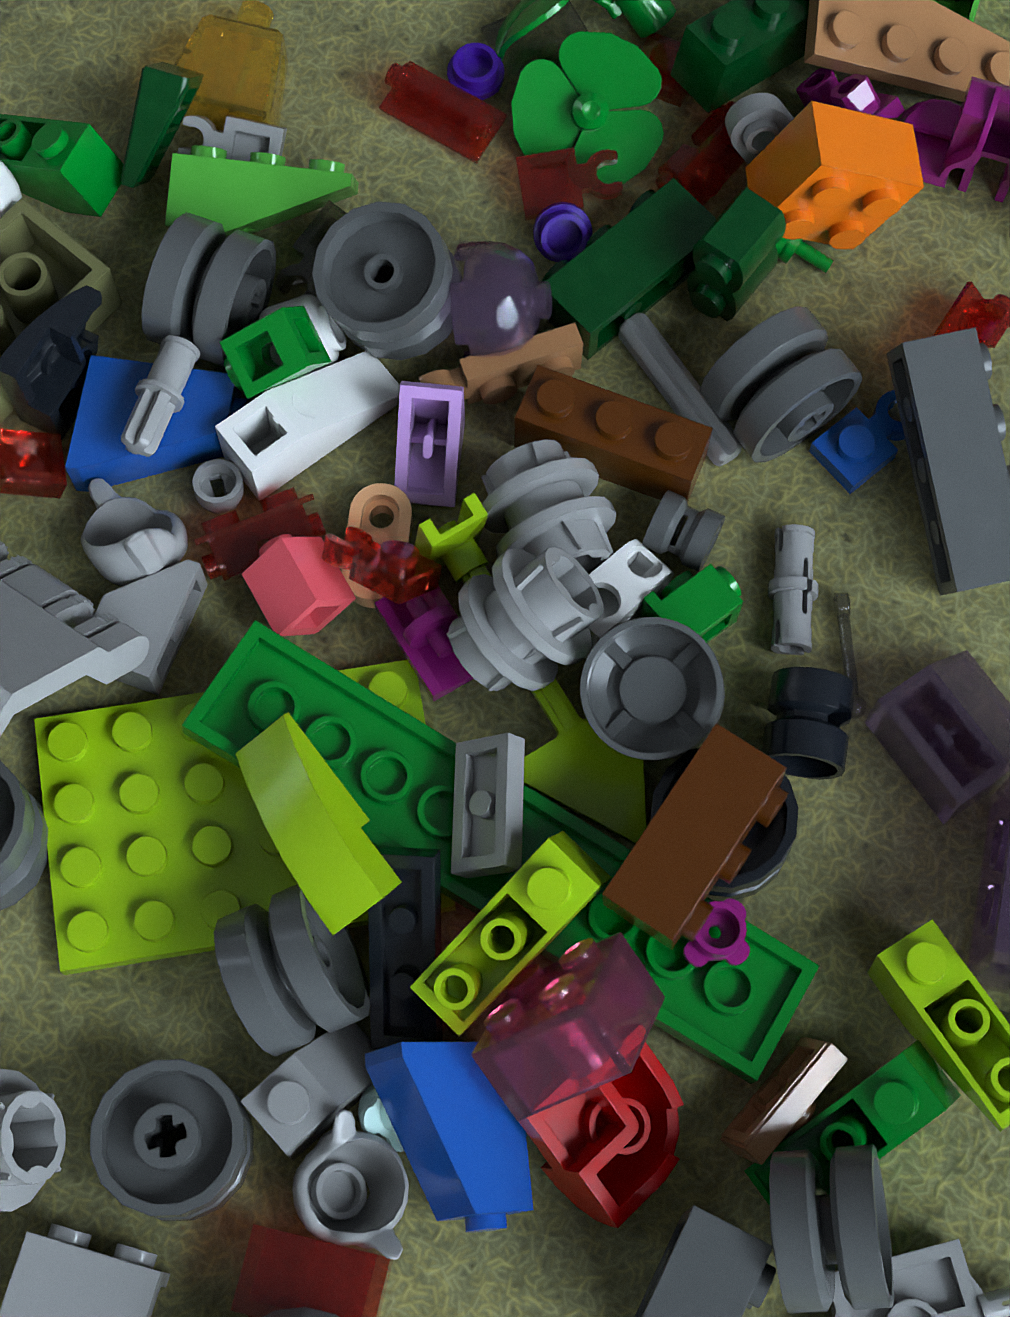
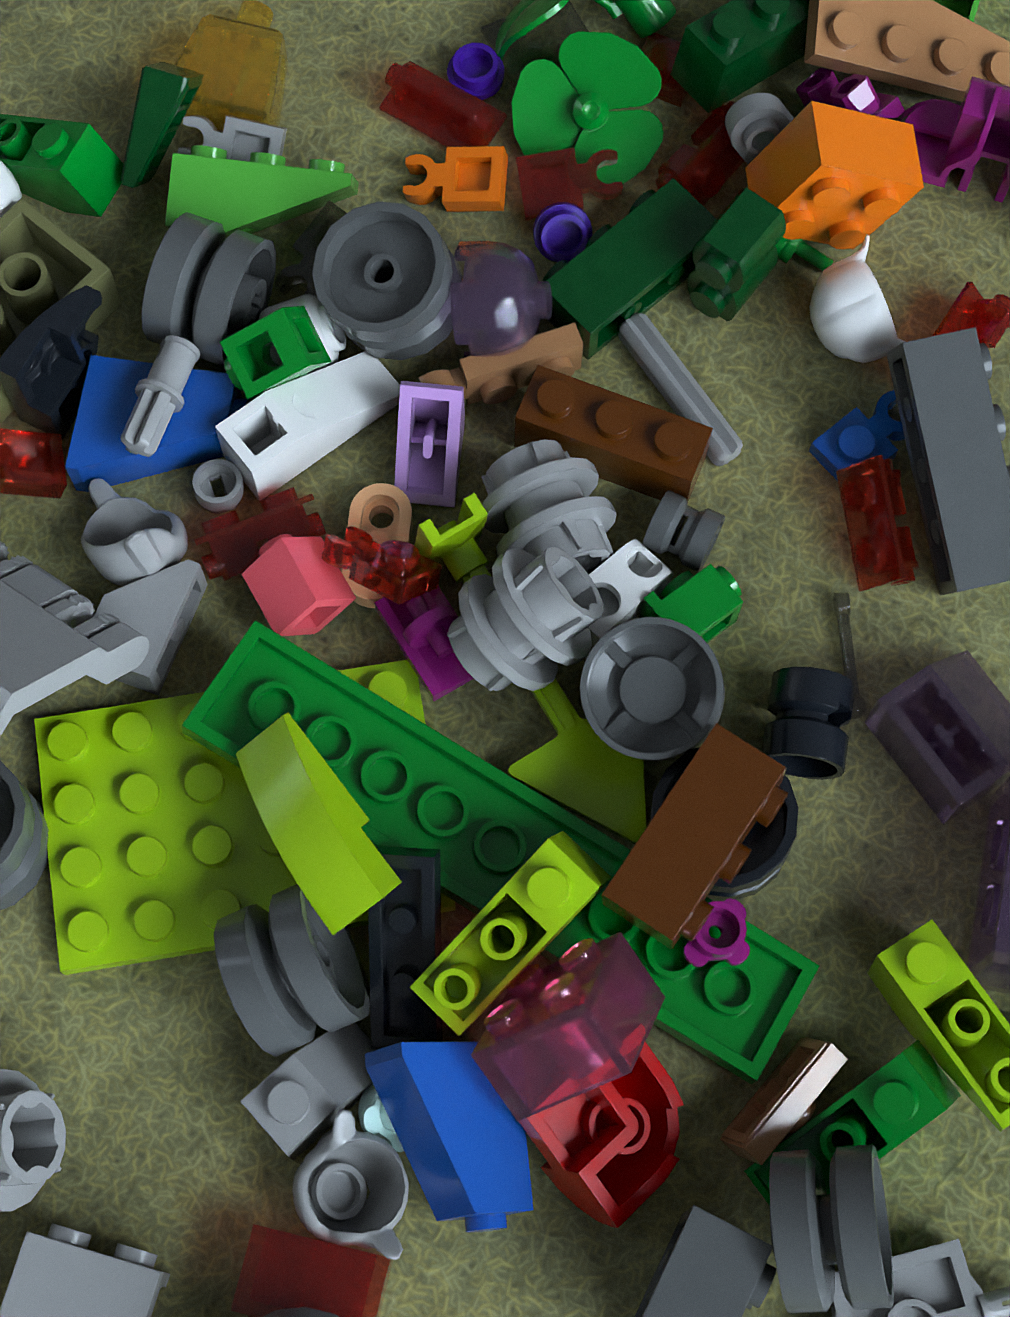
(133, 1131): dark grey wheel -> none
(467, 180): none -> orange plate
(488, 806): light grey plate -> none
(780, 383): dark grey wheel -> none
(793, 590): light grey pin -> none
(852, 311): none -> white hair
(870, 501): none -> clear red hinge

